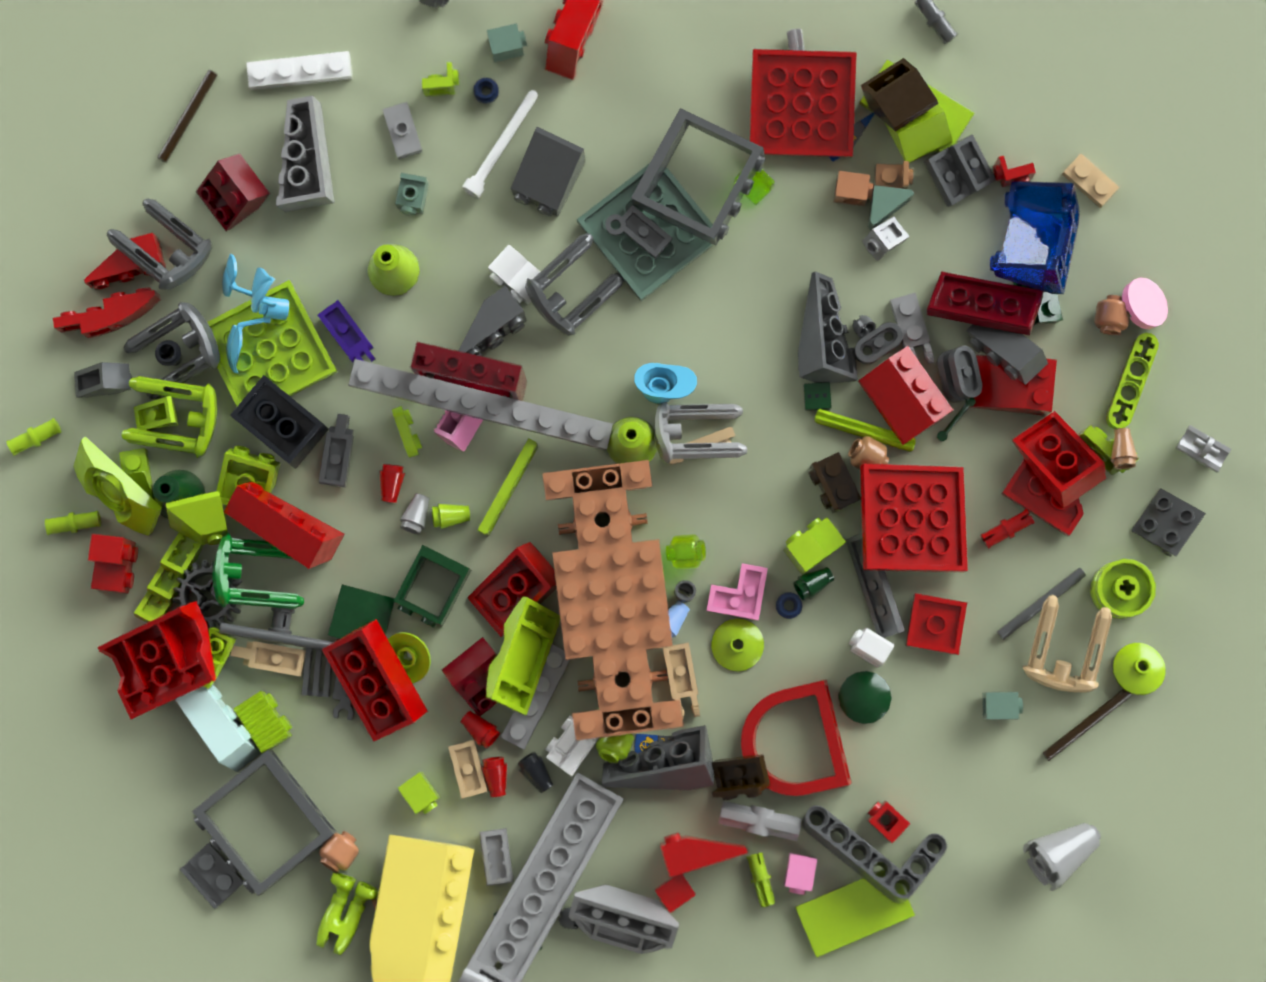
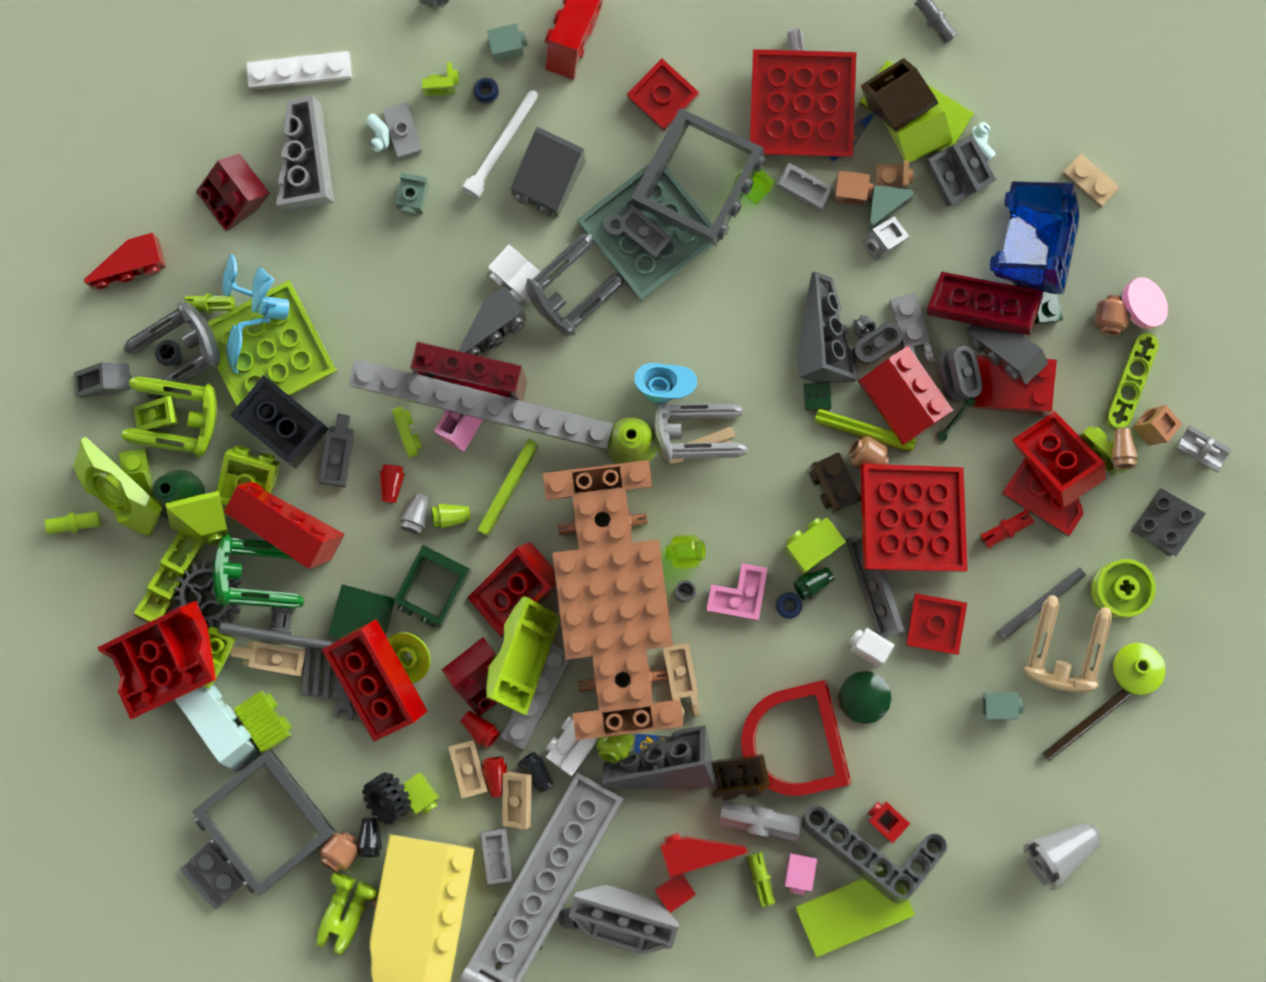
(34, 436): lime pin -> none
(112, 563): red brick -> none
(117, 312): red slope -> none
(184, 267): dark grey piece -> none
(187, 116): dark brown bar -> none
(211, 303): none -> lime axle
(346, 332): dark purple hinge -> none
(369, 838): none -> black cone
(381, 131): none -> light aqua arm
(386, 798): none -> black tyre
(393, 269): lime cone -> none
(516, 800): none -> tan plate
(662, 94): none -> red plate
(677, 615): light blue cone -> none
(723, 647): lime dish -> none
(804, 187): none -> light grey plate
(980, 134): none -> light aqua arm
(1006, 176): red bracket -> none
(1157, 425): none -> nougat brick

